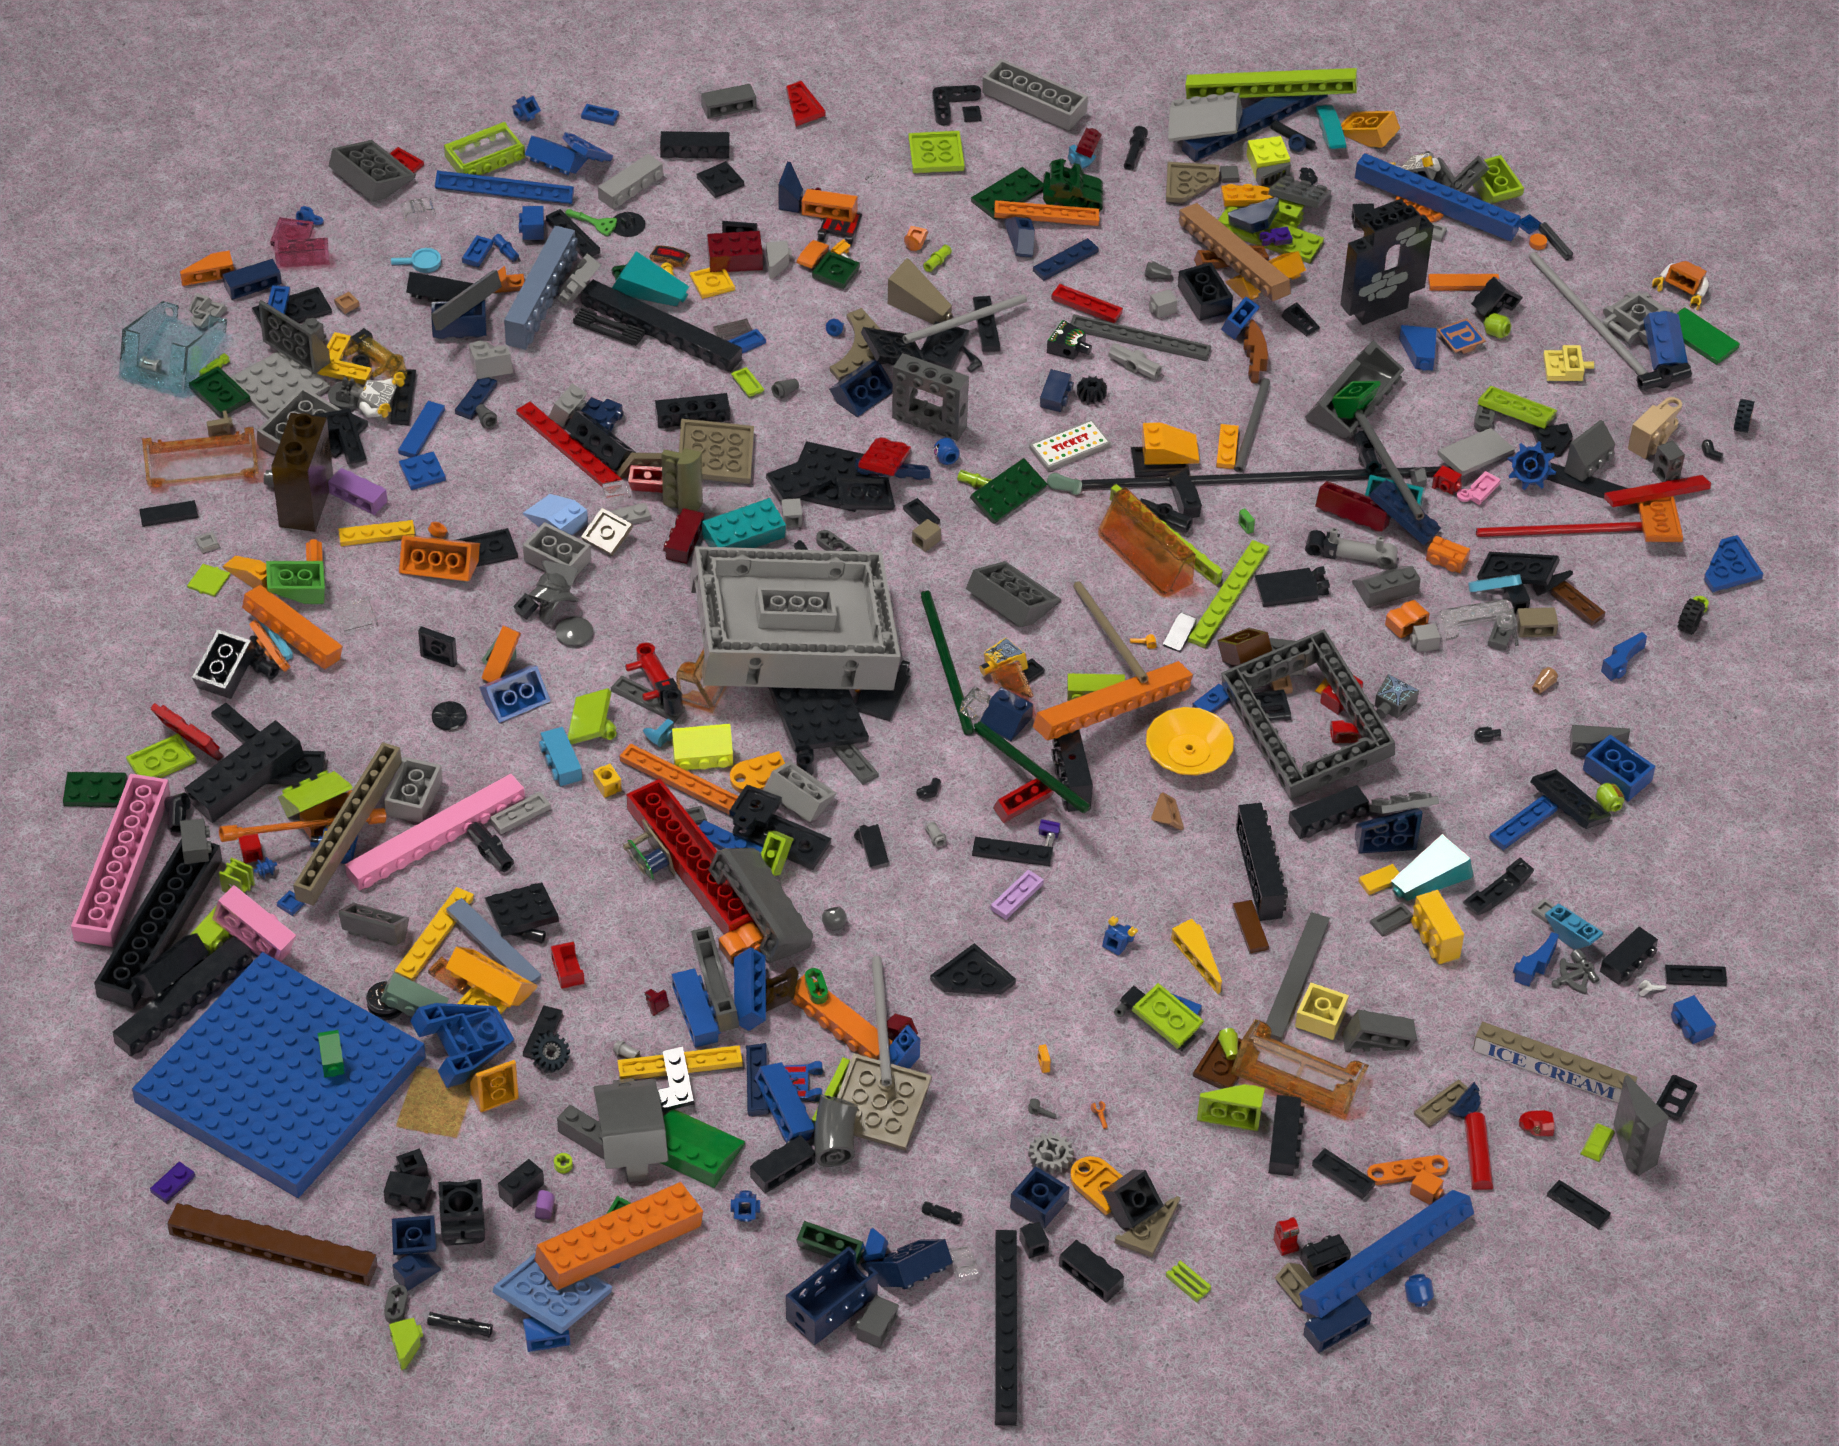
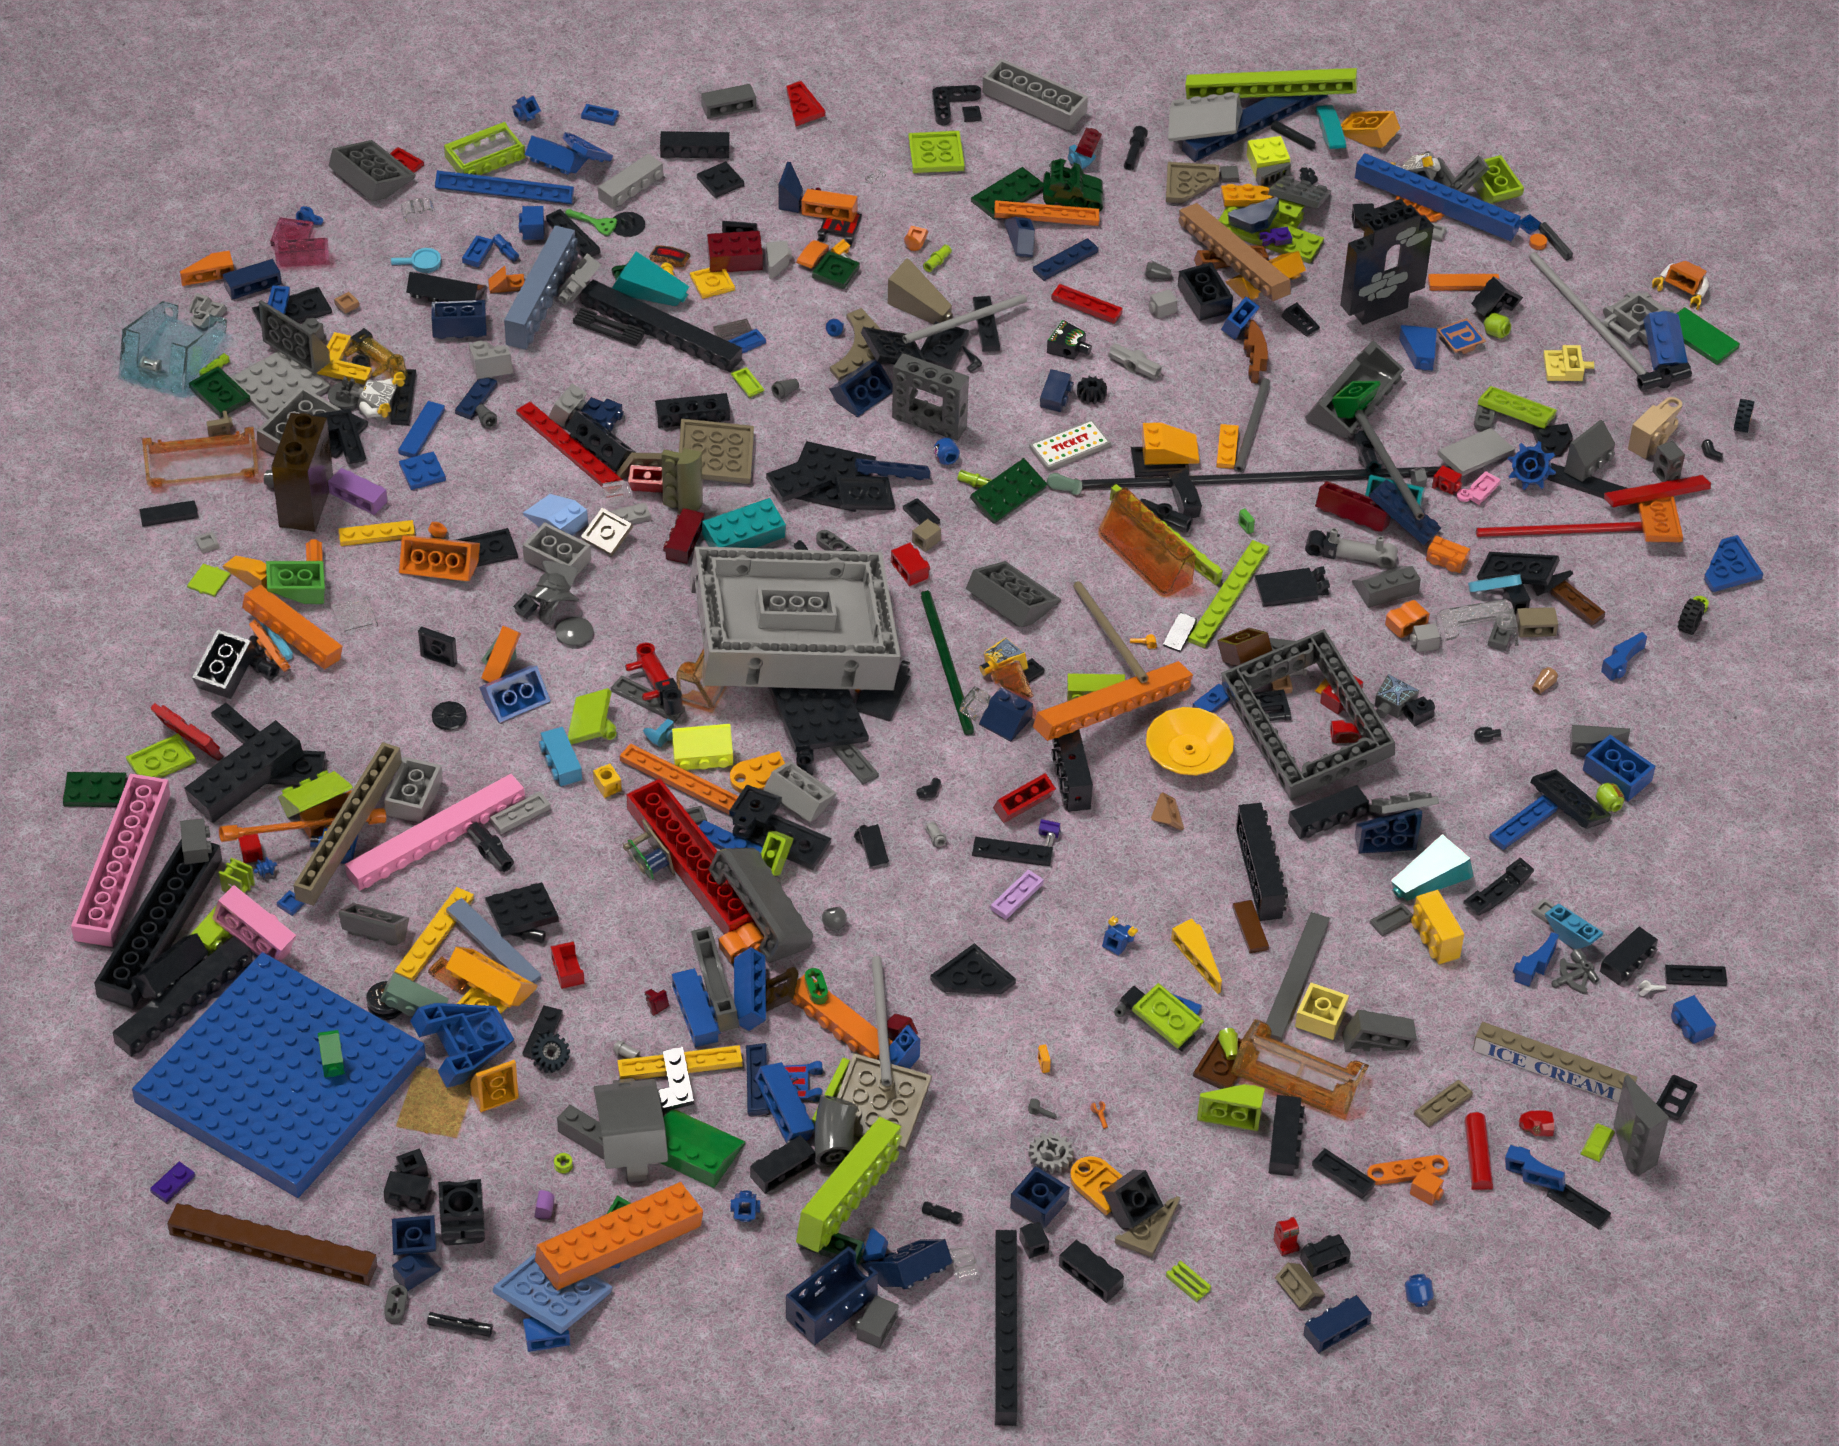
(176, 808): black piece -> none
(406, 1340): lime slope -> none
(466, 300): dark grey tile -> none
(521, 1183): black brick -> none
(792, 512): light grey brick -> none
(849, 1184): none -> lime brick
(884, 456): red piece -> none
(910, 564): none -> red brick
(1033, 768): dark green axle -> none
(1142, 338): dark grey tile -> none
(1297, 143): dark blue tile -> none
(1378, 879): yellow tile -> none
(1386, 1253): blue brick -> none
(1419, 710): none -> black brick
(1467, 1102): dark blue tile -> none
(1534, 1172): none -> blue slope

